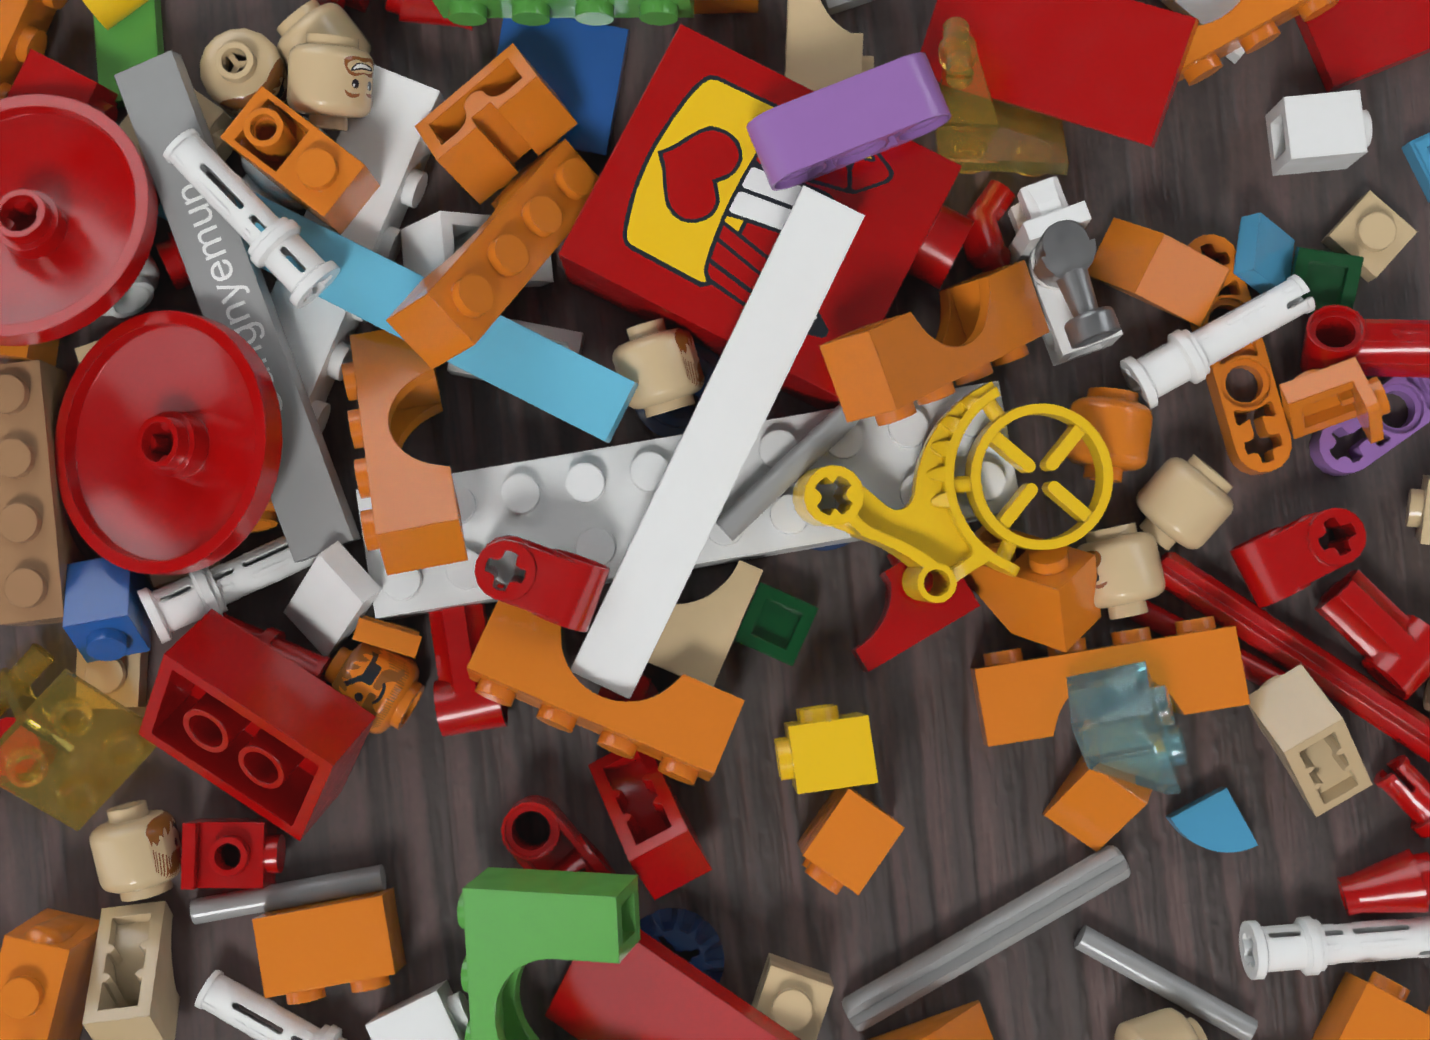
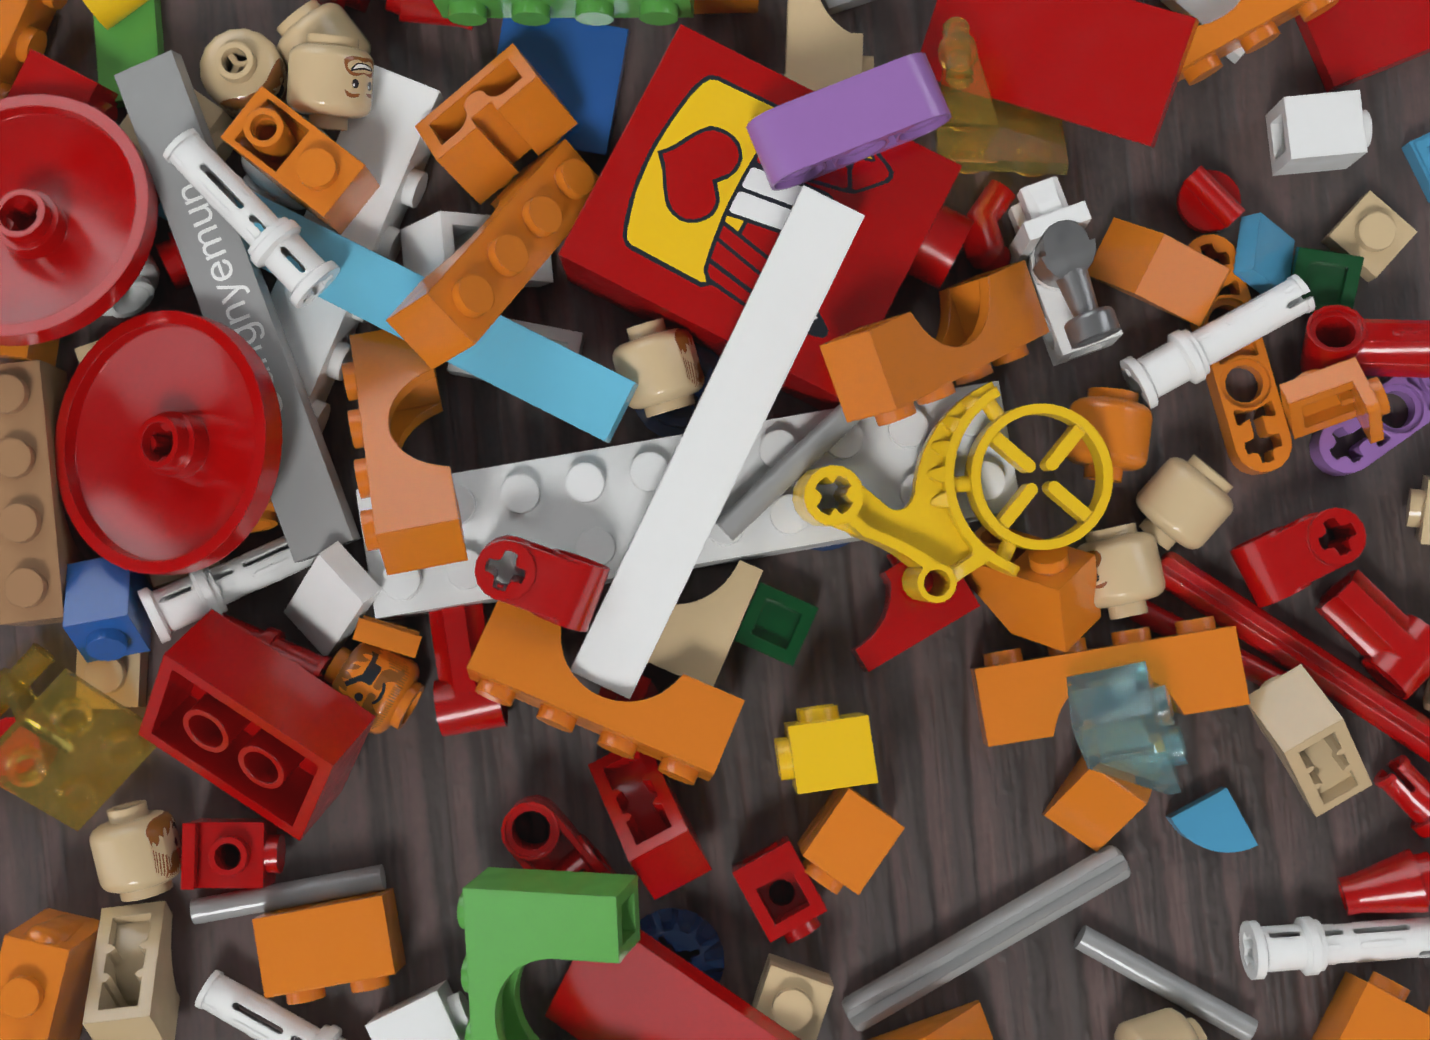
(790, 918): none -> red brick
(1209, 201): none -> red plate

